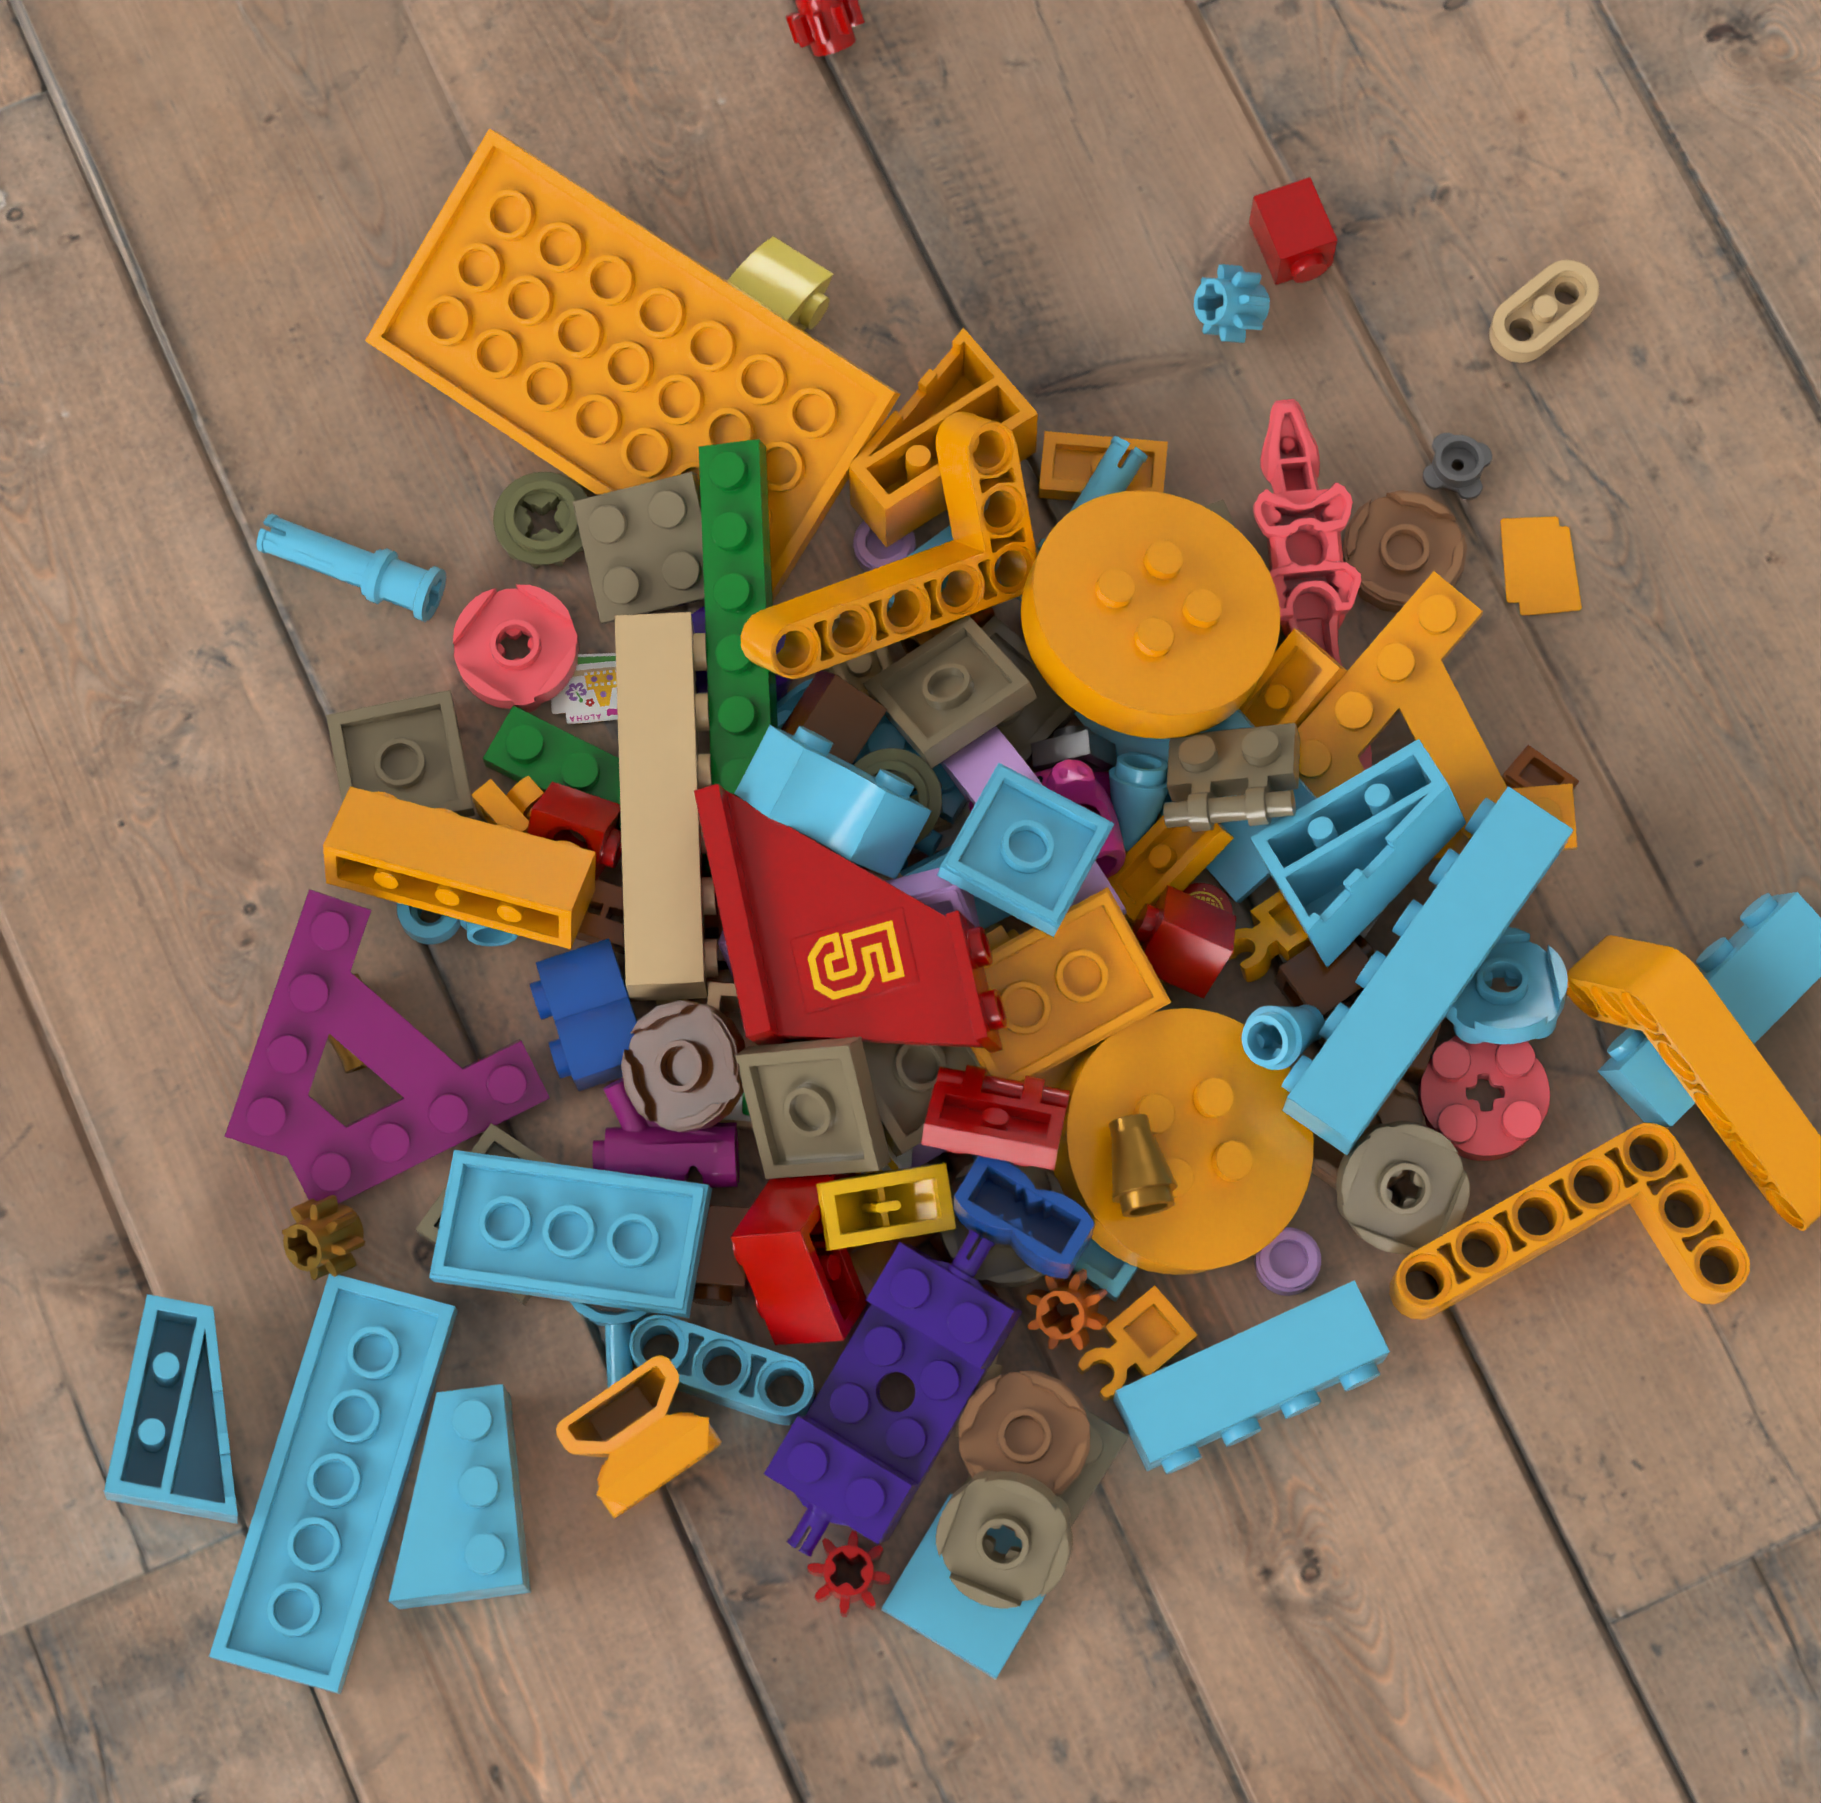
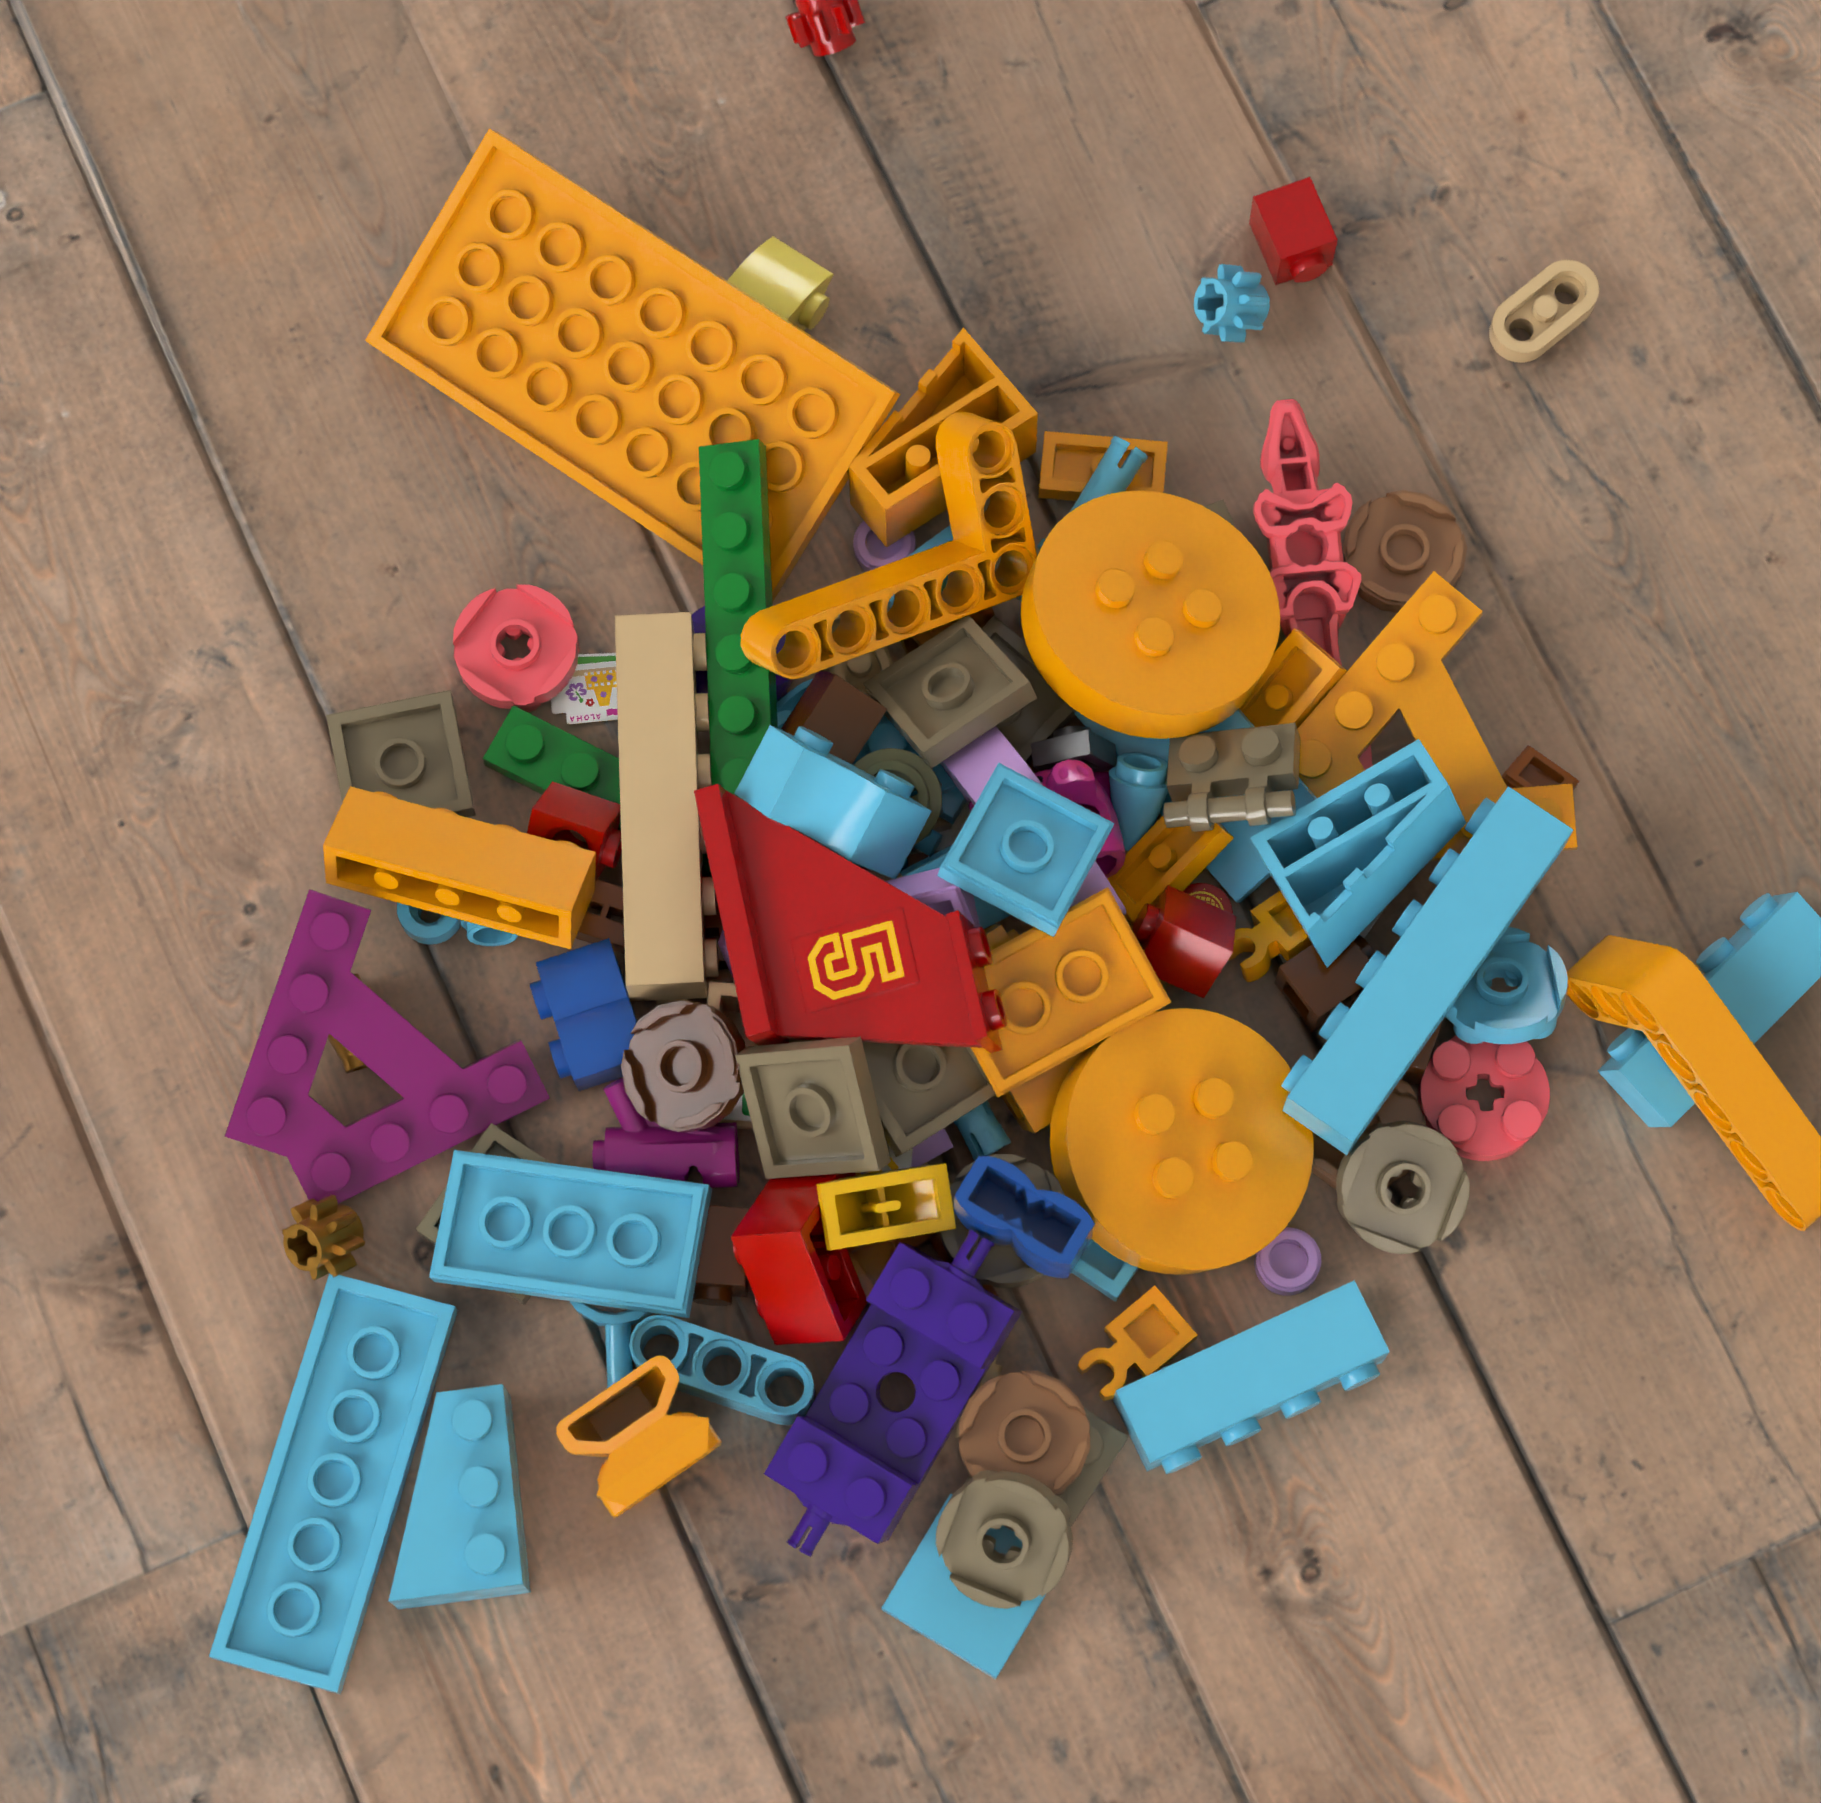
(173, 1418): medium azure wedge -> none
(377, 574): medium azure pin -> none
(507, 809): light orange tile -> none
(541, 494): olive gear -> none
(644, 546): dark tan plate -> none
(852, 1555): red gear -> none
(996, 1117): red plate -> none
(1067, 1326): orange gear -> none
(1139, 1169): pearl gold cone -> none
(1280, 1034): medium azure cone -> none
(1461, 449): flat silver plate -> none
(1539, 565): light orange sticker -> none
(1570, 1215): light orange beam -> none

